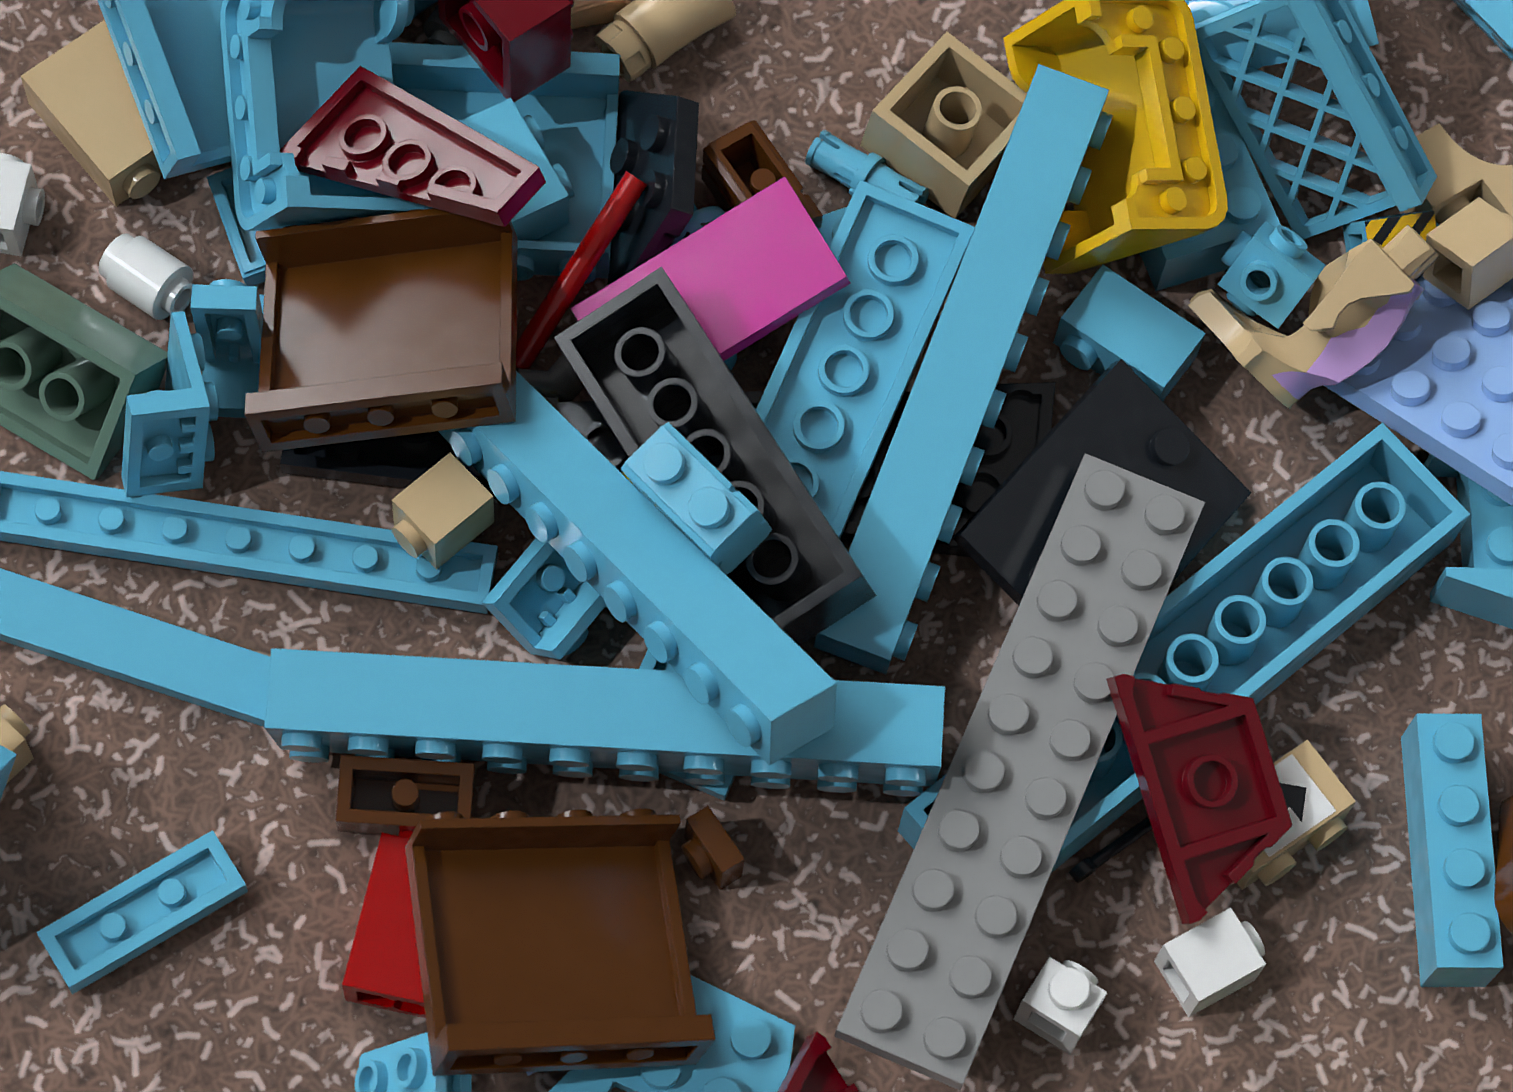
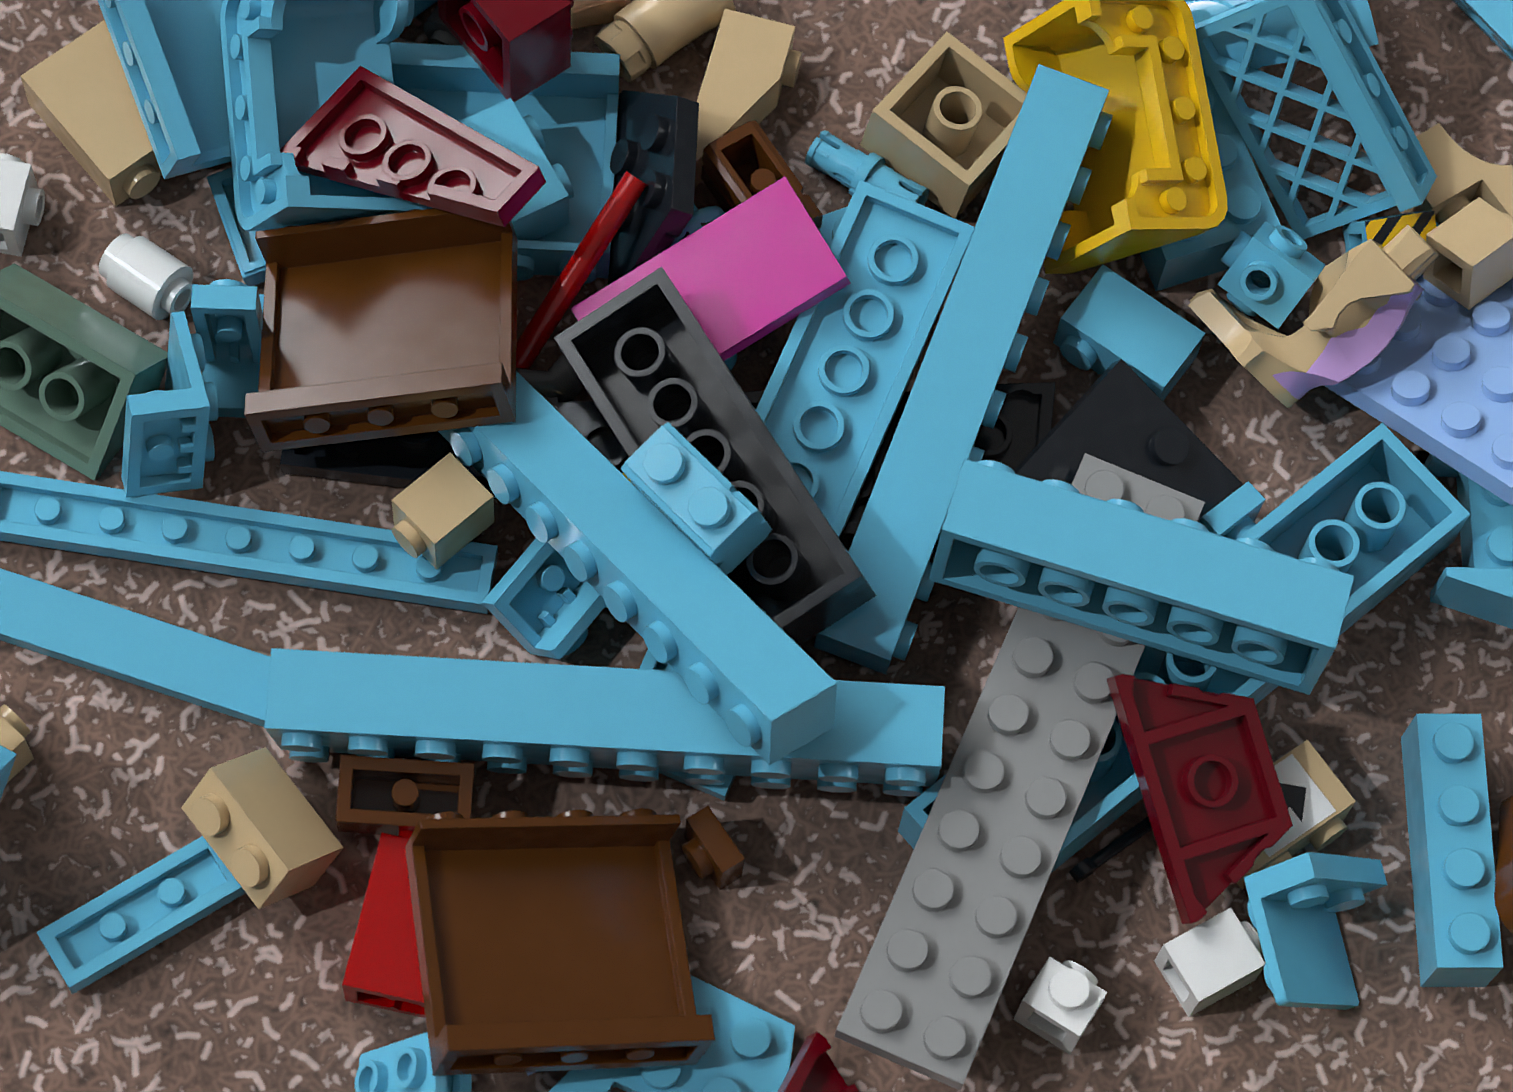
(262, 827): none -> tan brick
(744, 75): none -> tan slope
(1141, 576): none -> medium azure brick
(1235, 513): none -> medium azure plate
(1299, 929): none -> medium azure bracket

